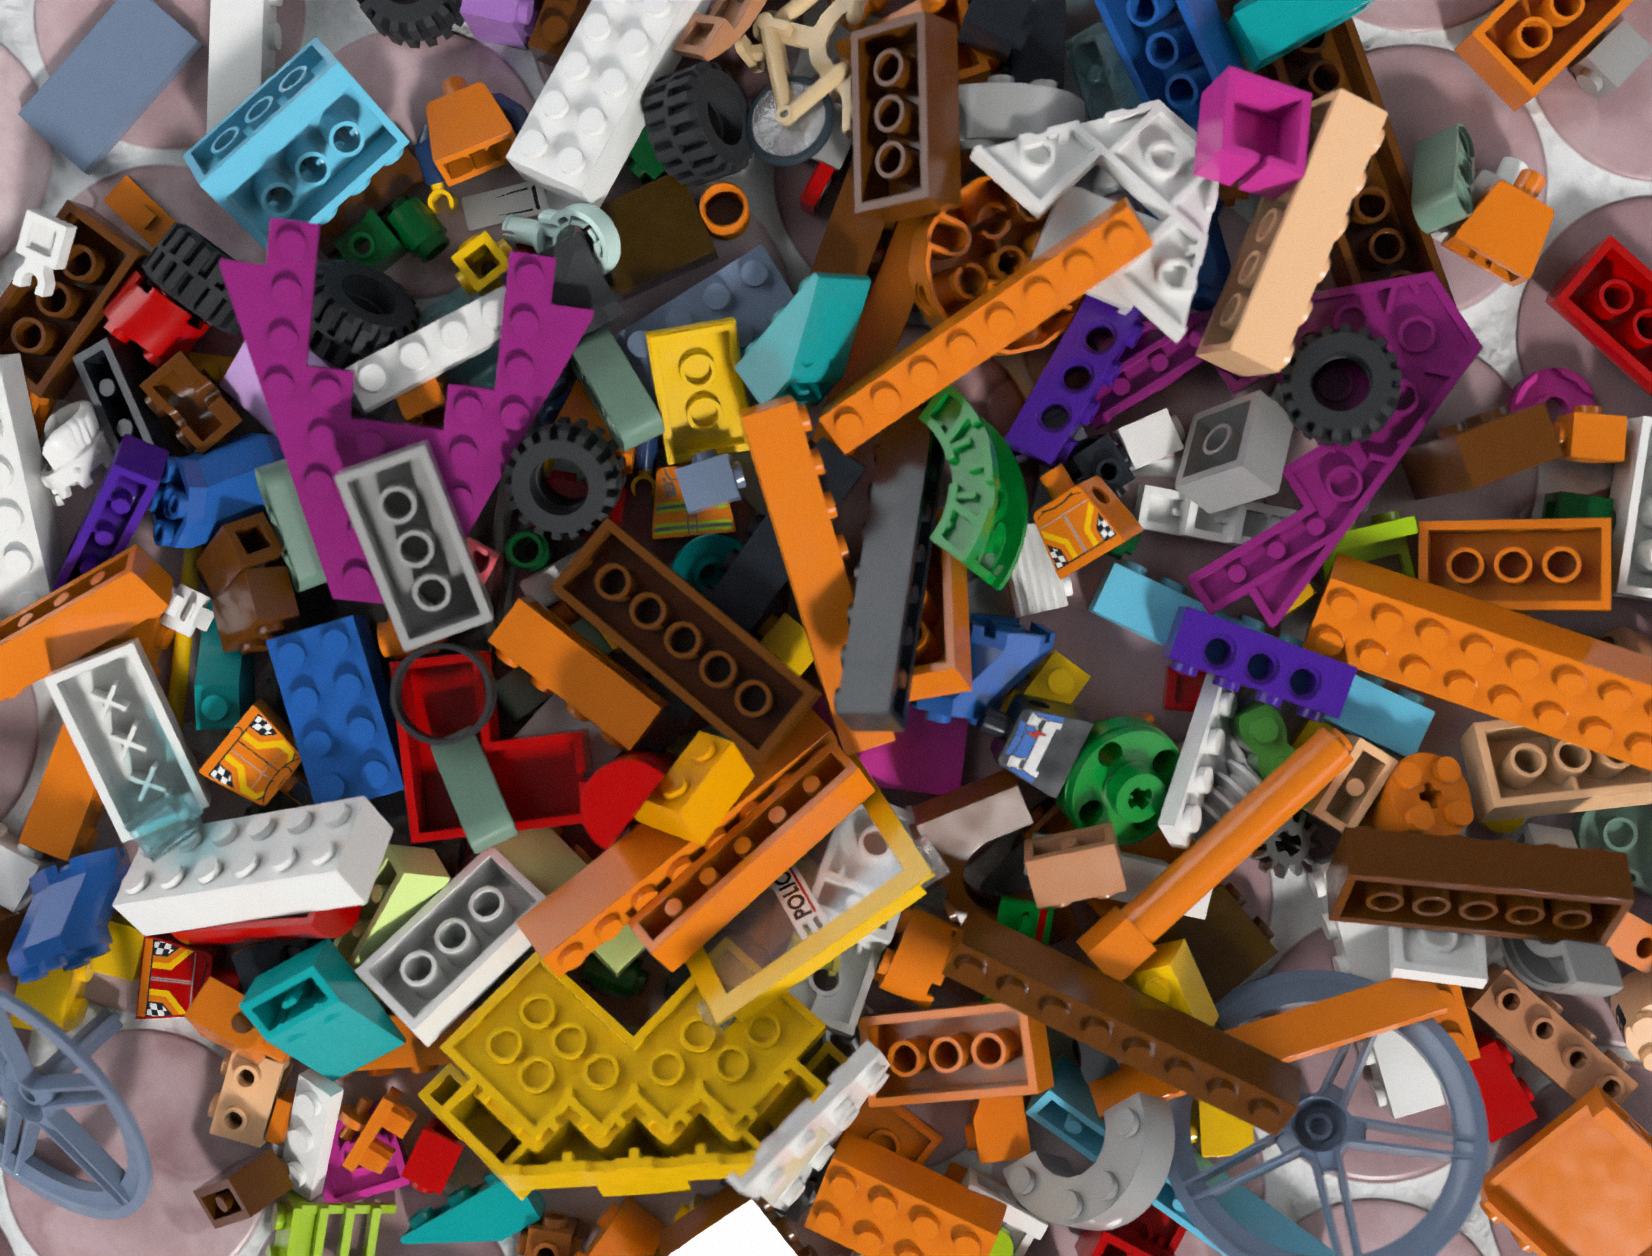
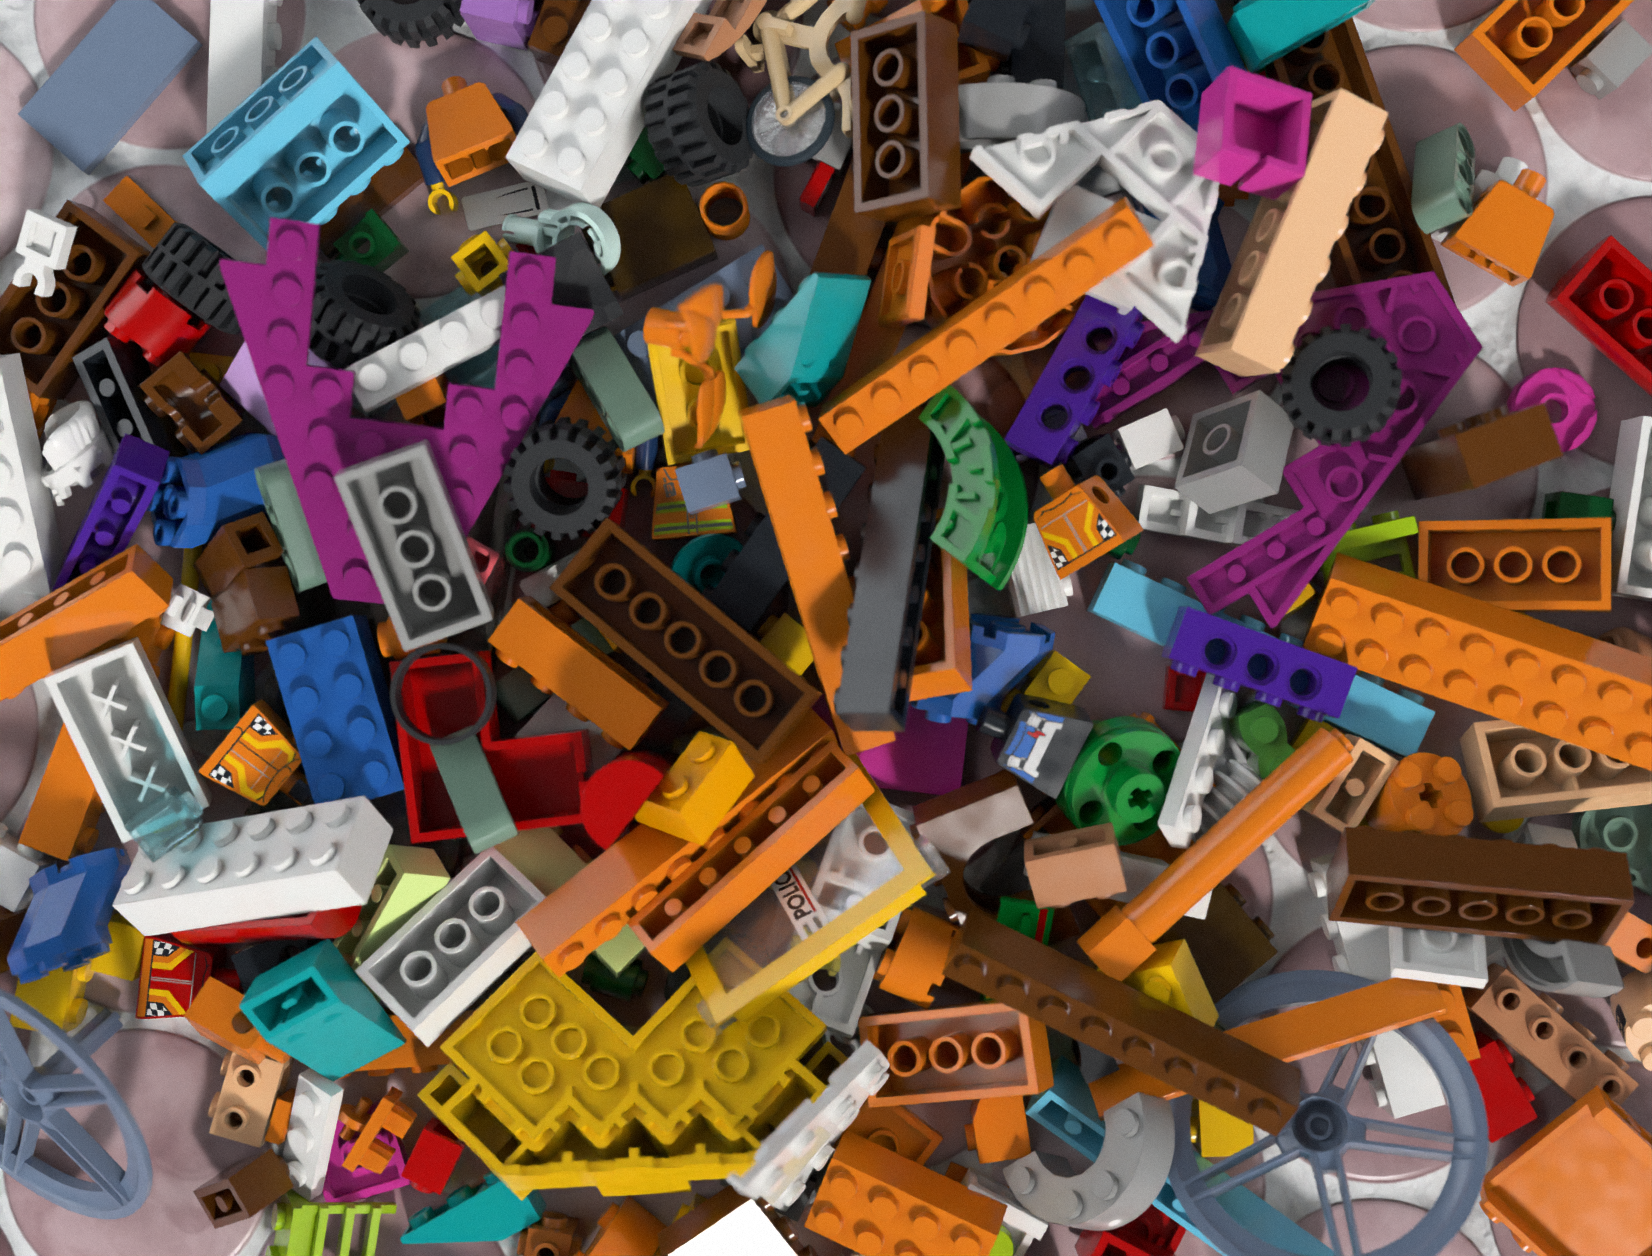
(417, 227): dark green brick -> none
(697, 327): none -> orange plant
(906, 277): none -> orange tile
(1297, 850): dark grey gear -> none
(1591, 436): orange brick -> none

